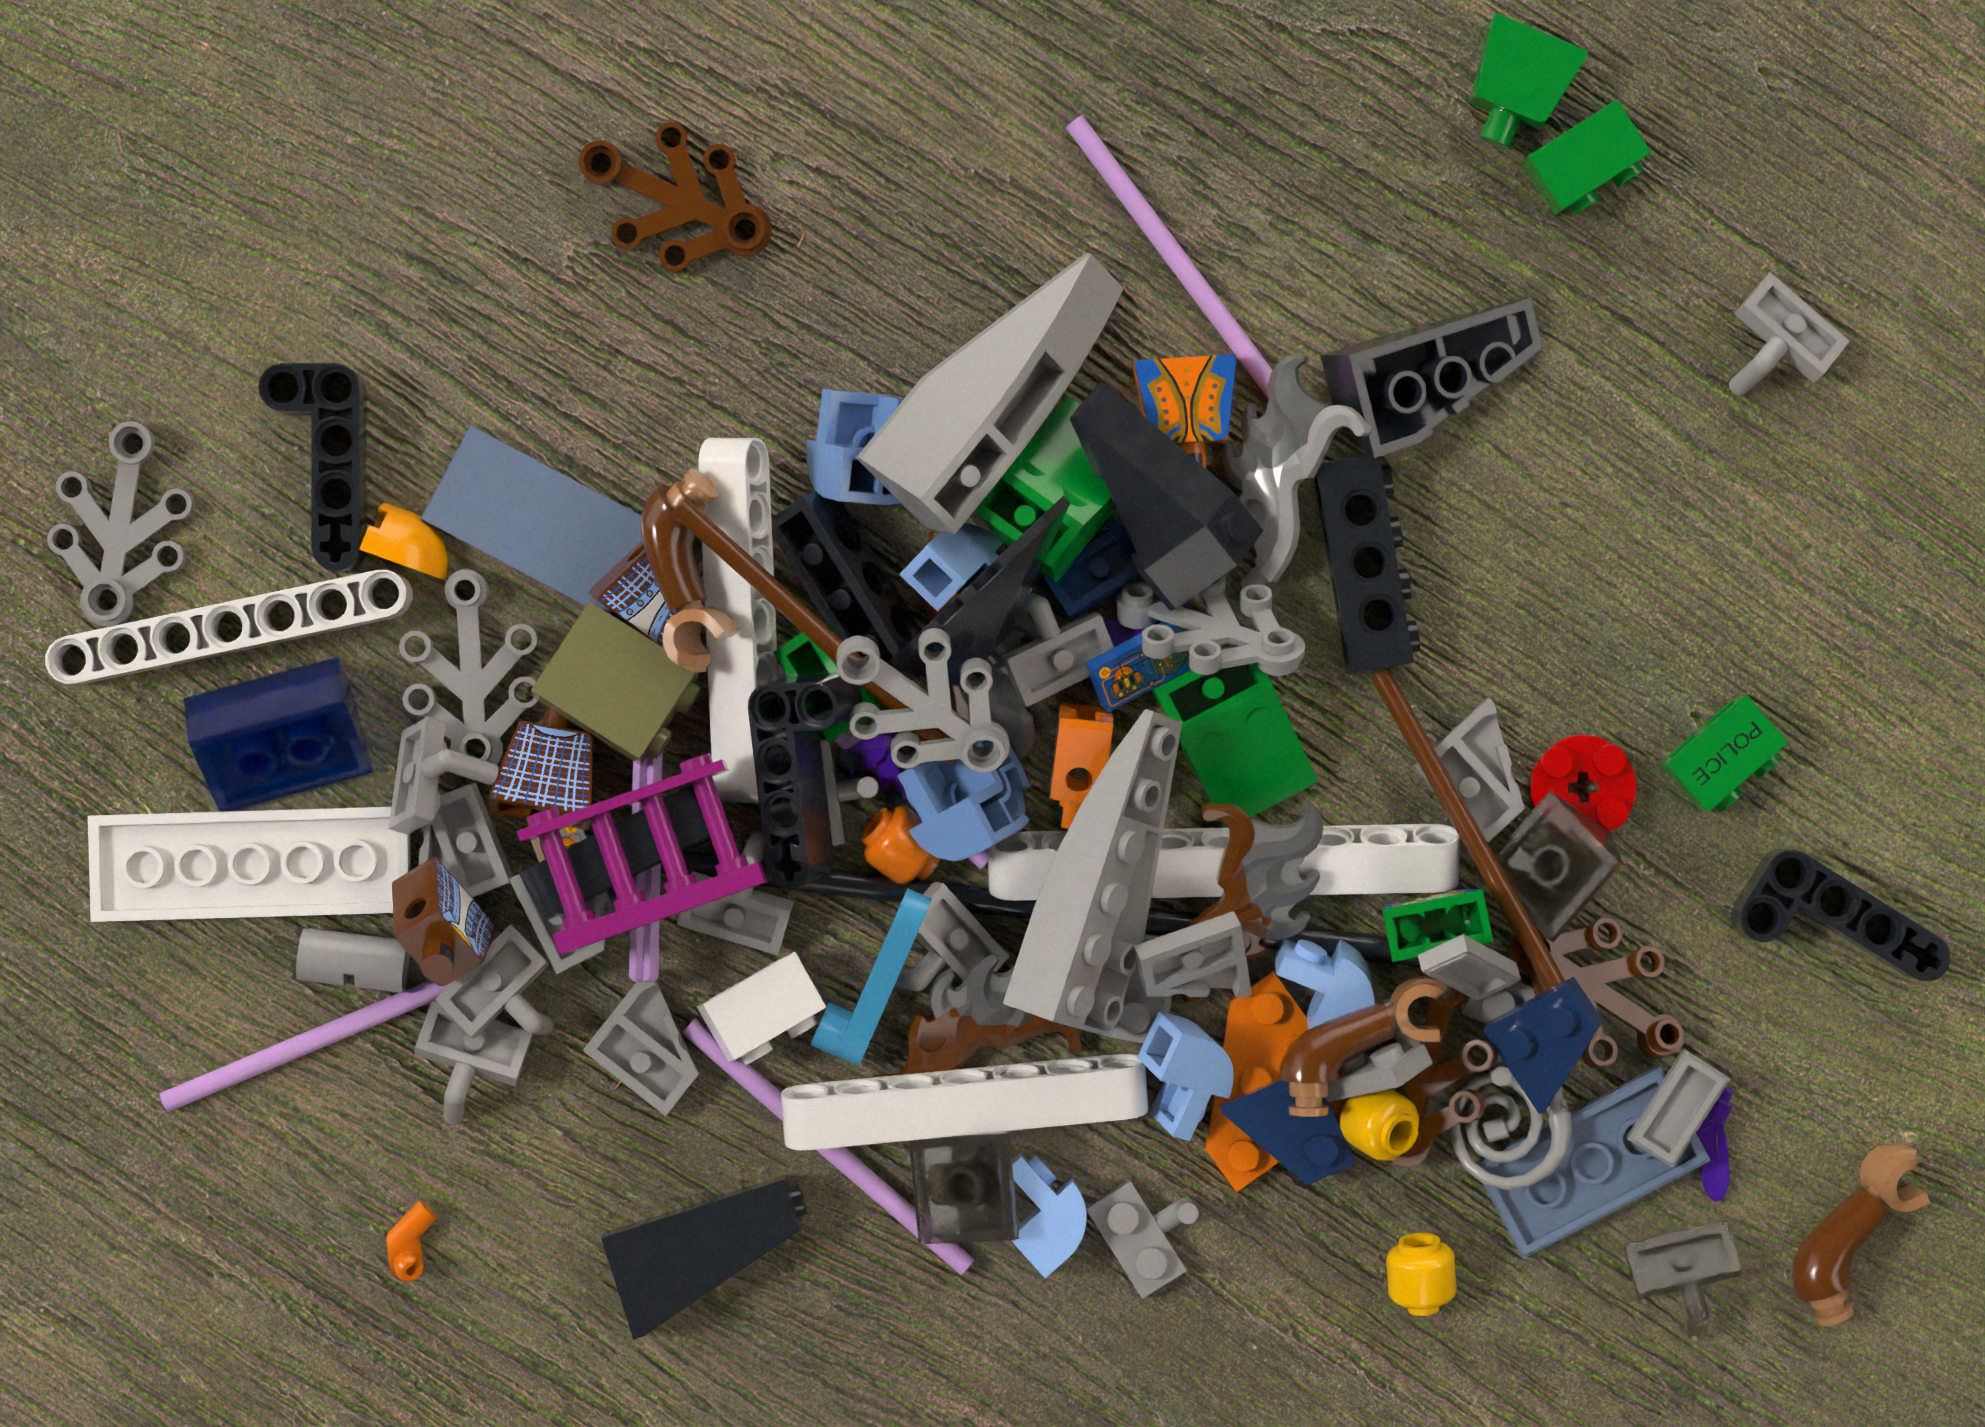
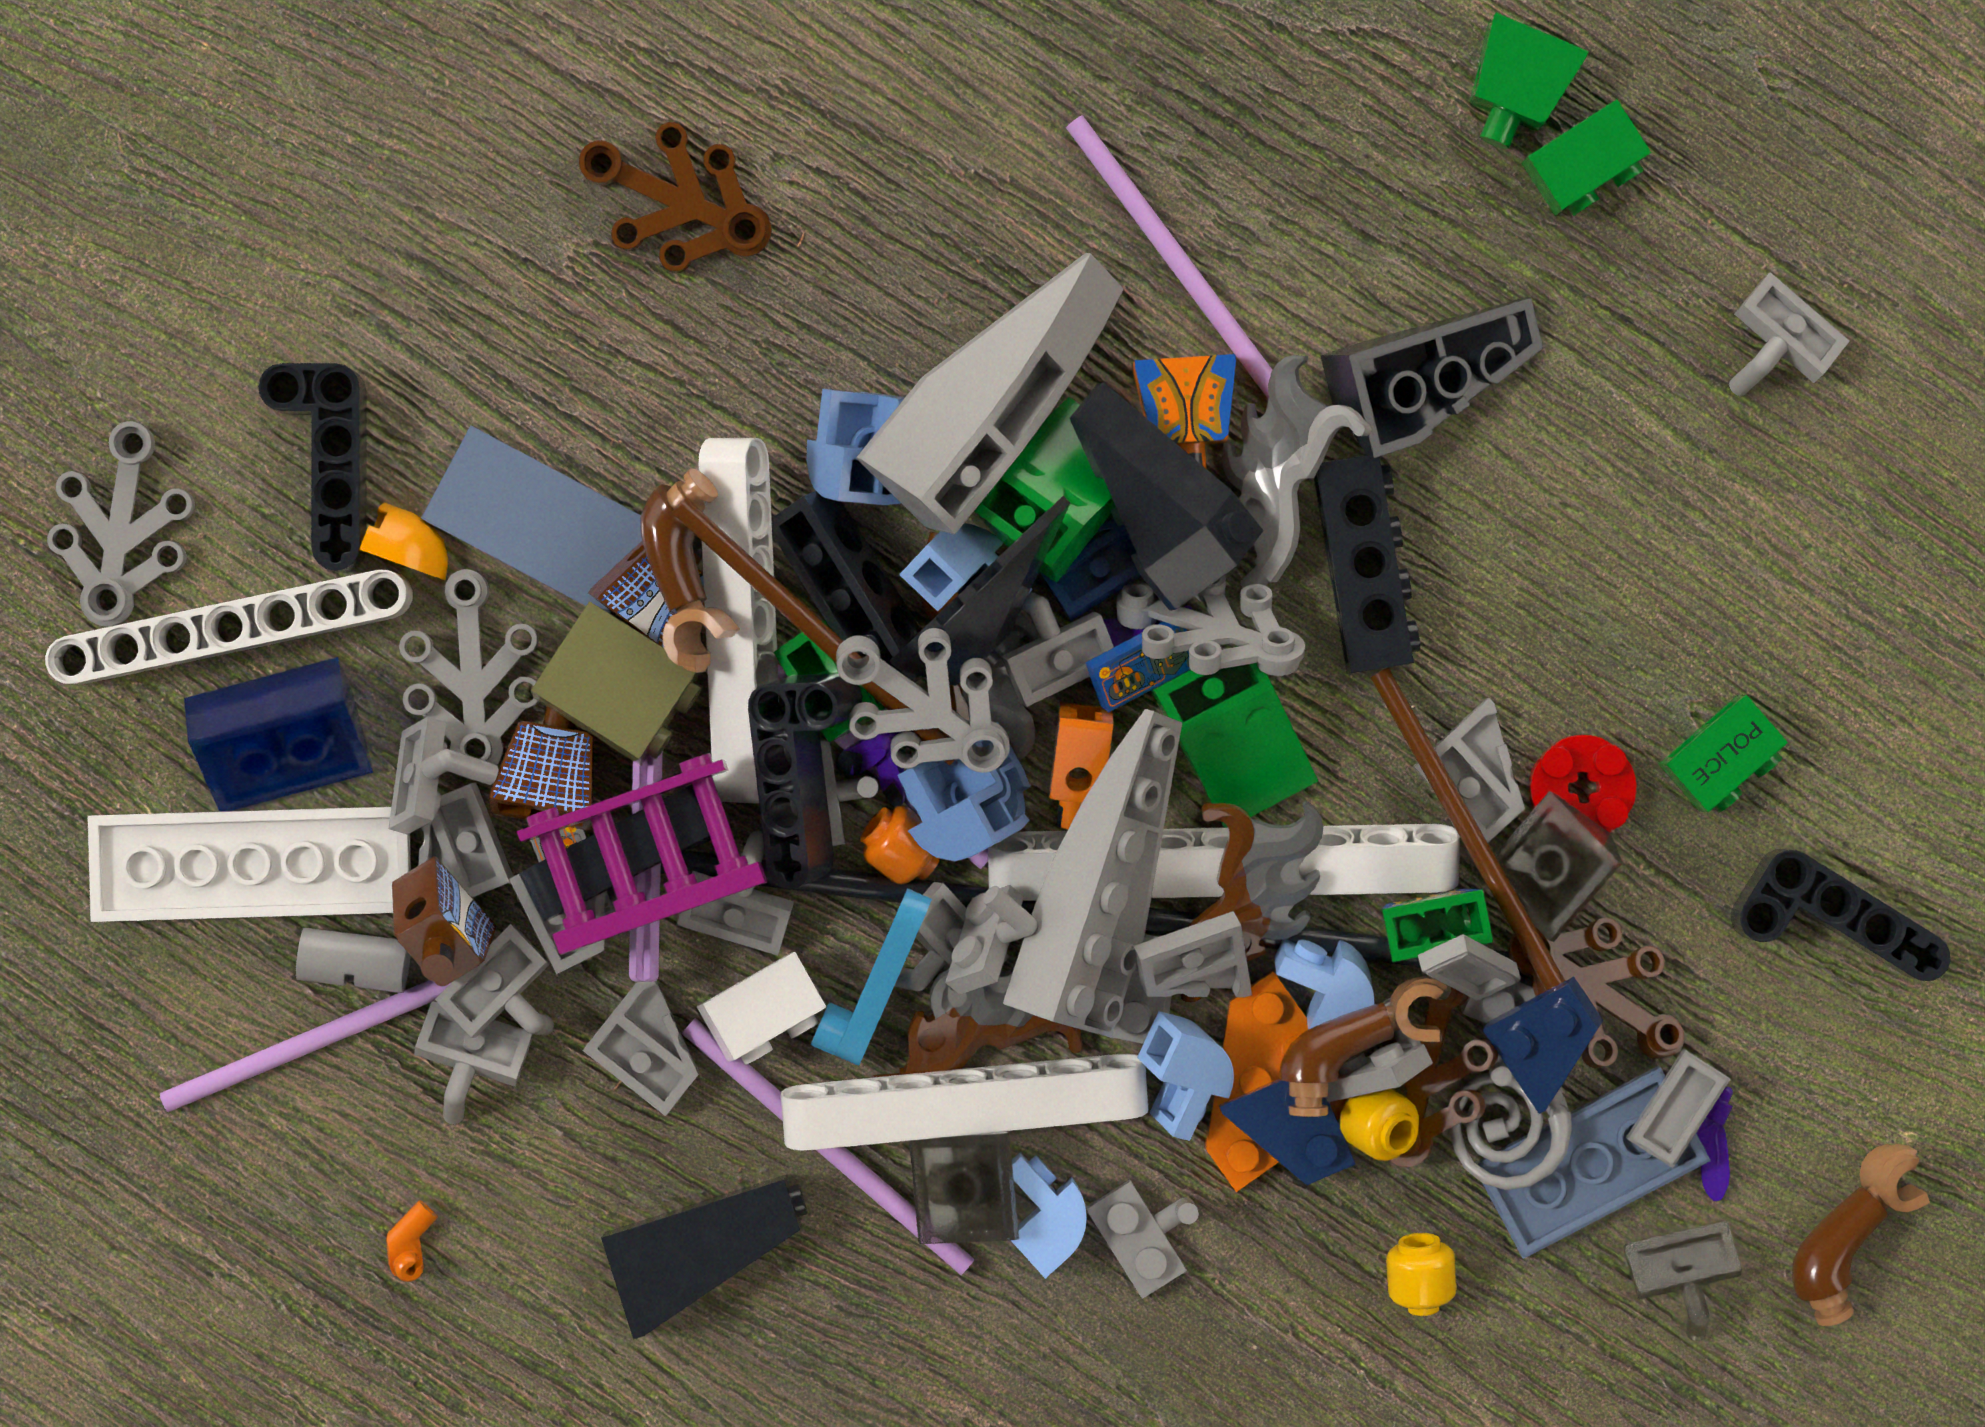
(989, 927): none -> light grey plate

